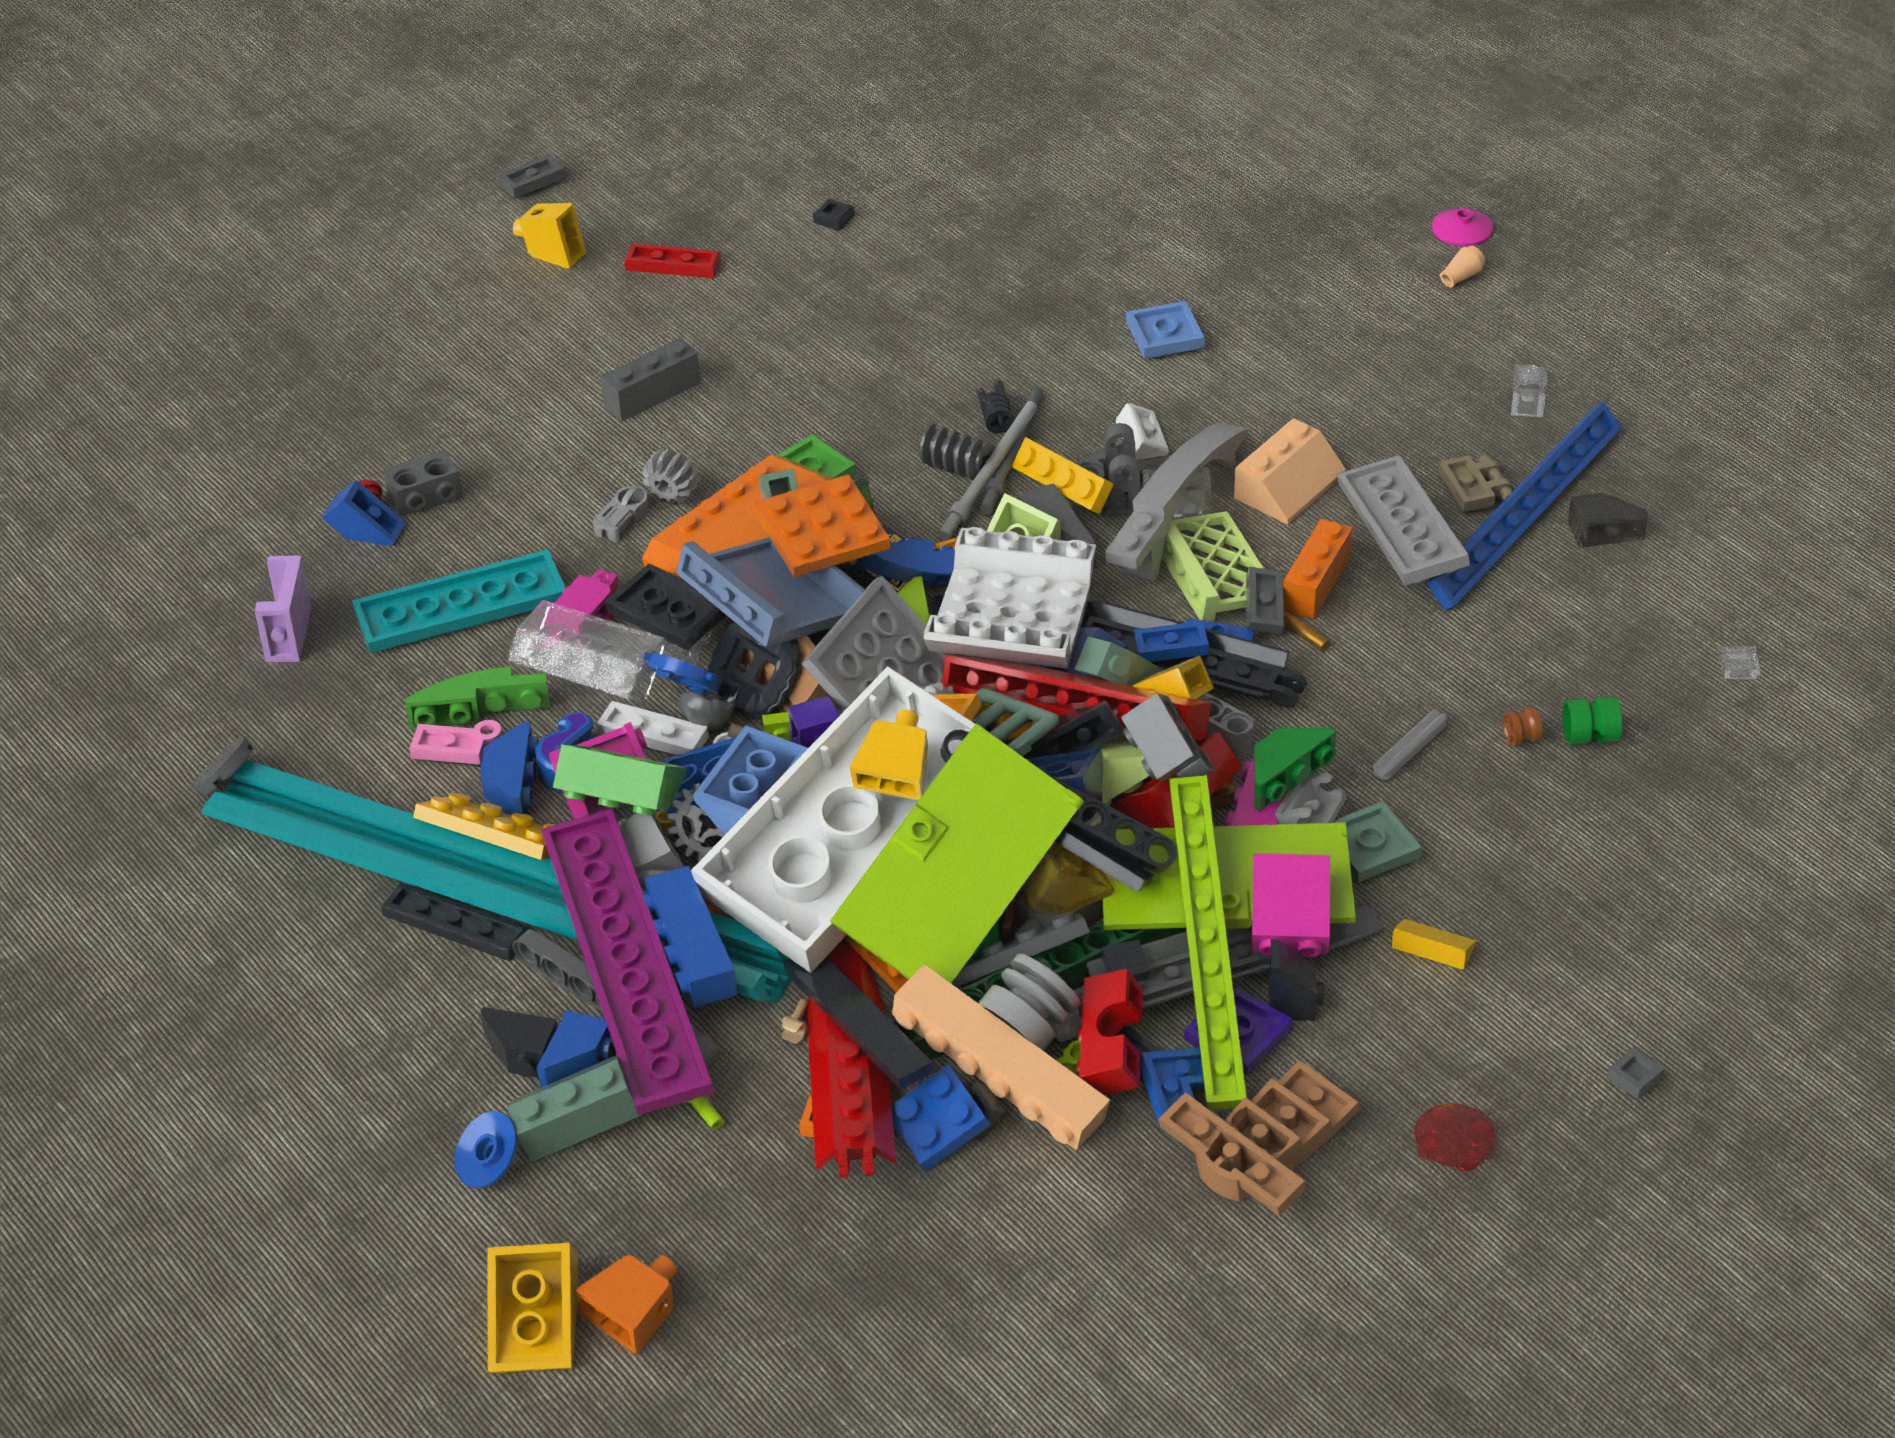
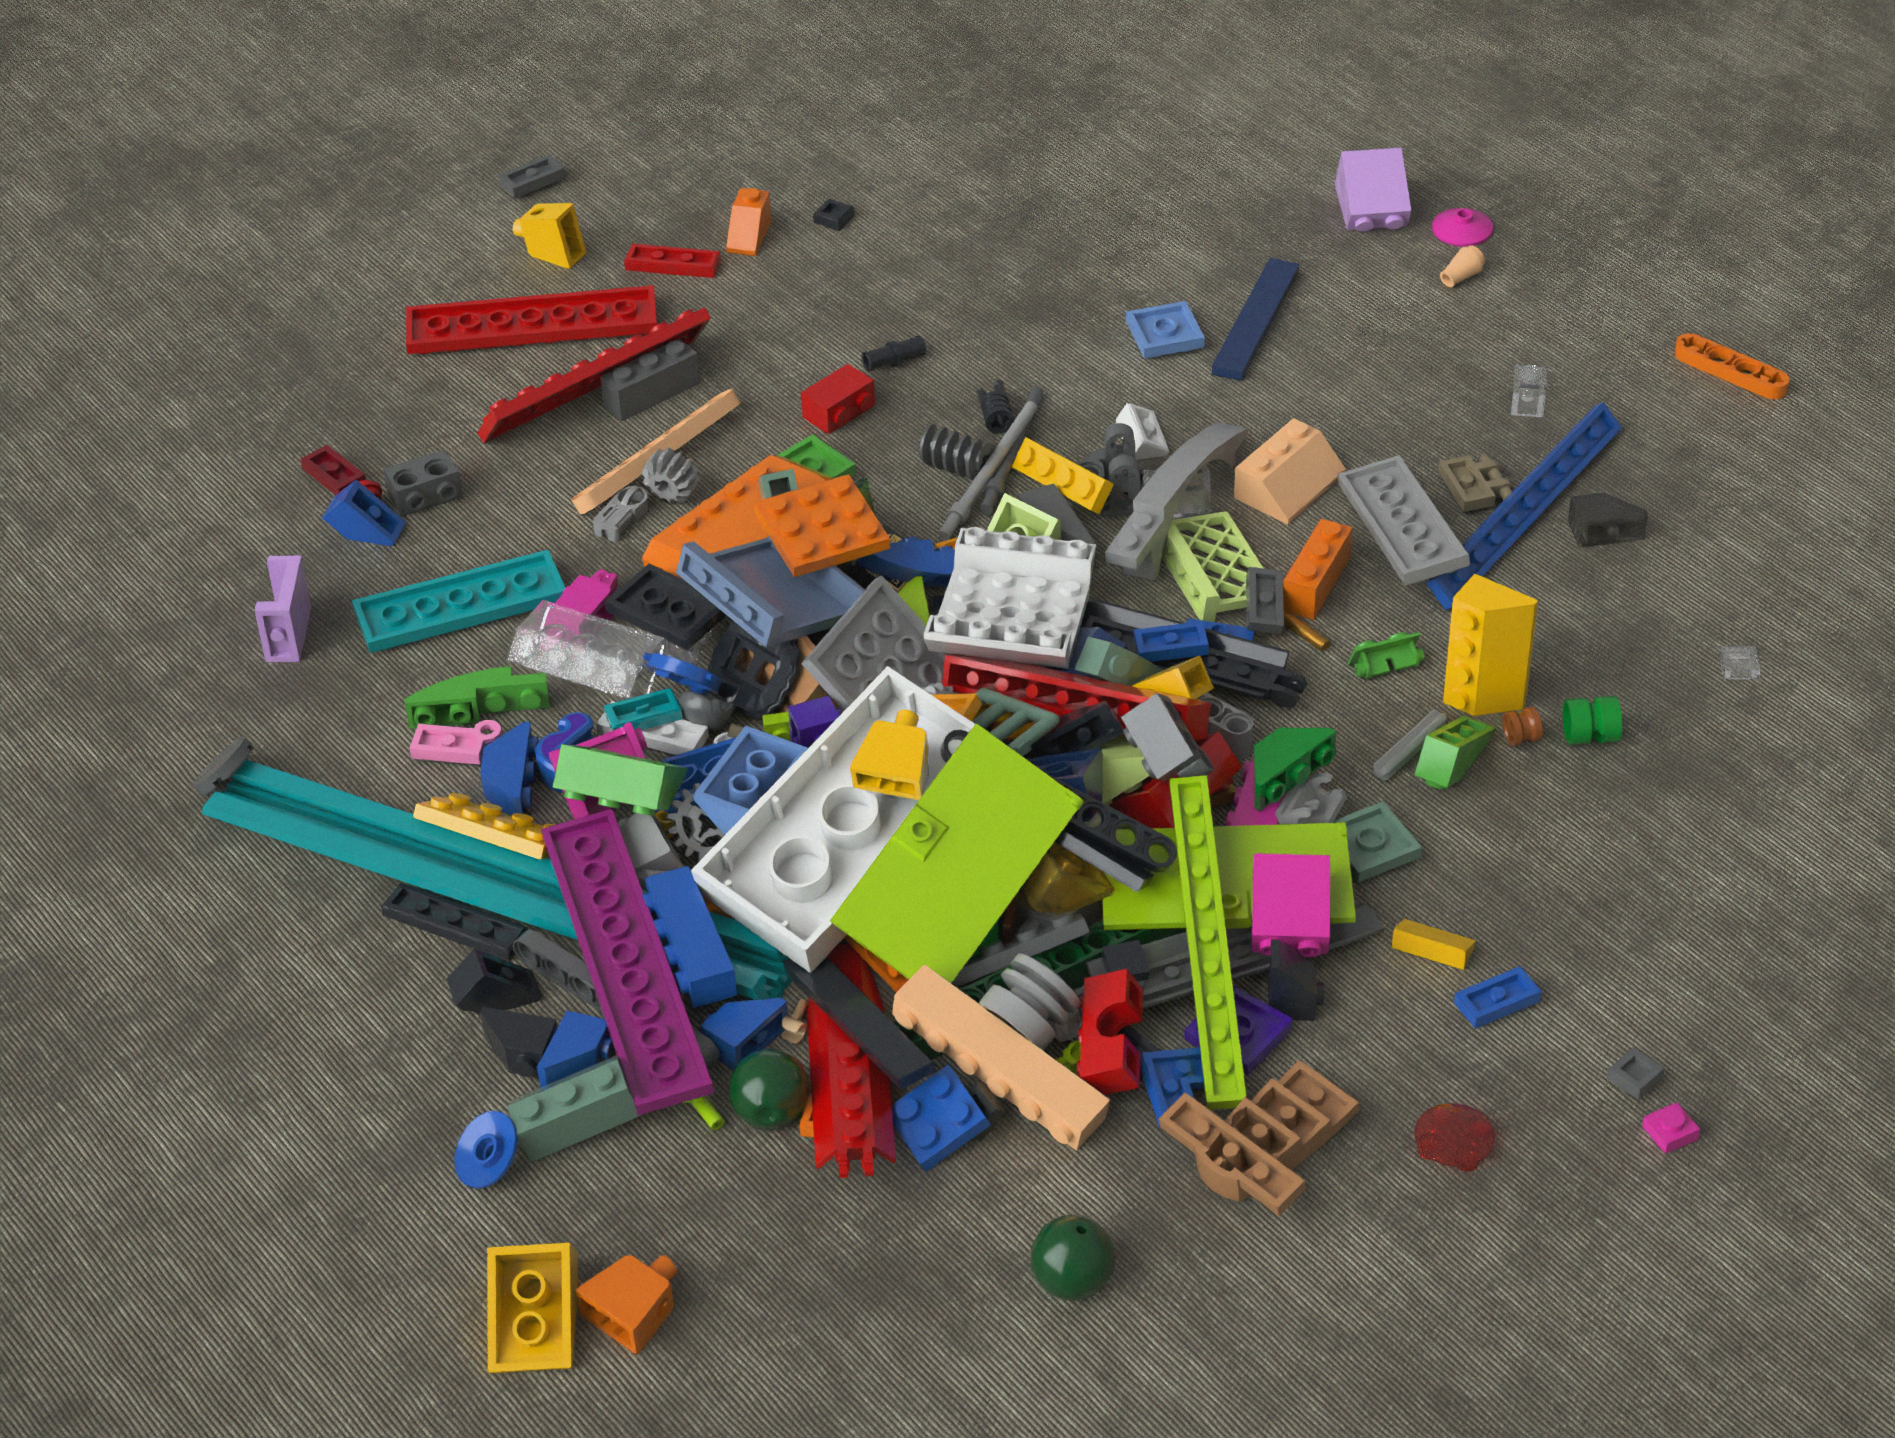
(331, 469): none -> dark red plate
(491, 983): none -> black slope
(530, 319): none -> red plate
(585, 376): none -> red plate
(645, 710): none -> teal tile
(672, 438): none -> light nougat beam
(744, 1027): none -> blue slope
(749, 221): none -> orange slope
(769, 1089): none -> dark green piece
(838, 398): none -> red brick
(893, 353): none -> black pin
(1072, 1257): none -> dark green piece
(1255, 319): none -> dark blue tile
(1372, 657): none -> bright green hinge
(1373, 189): none -> lavender slope
(1452, 750): none -> bright green slope
(1489, 648): none -> yellow slope
(1497, 997): none -> blue plate
(1671, 1127): none -> dark pink plate
(1764, 380): none -> orange beam

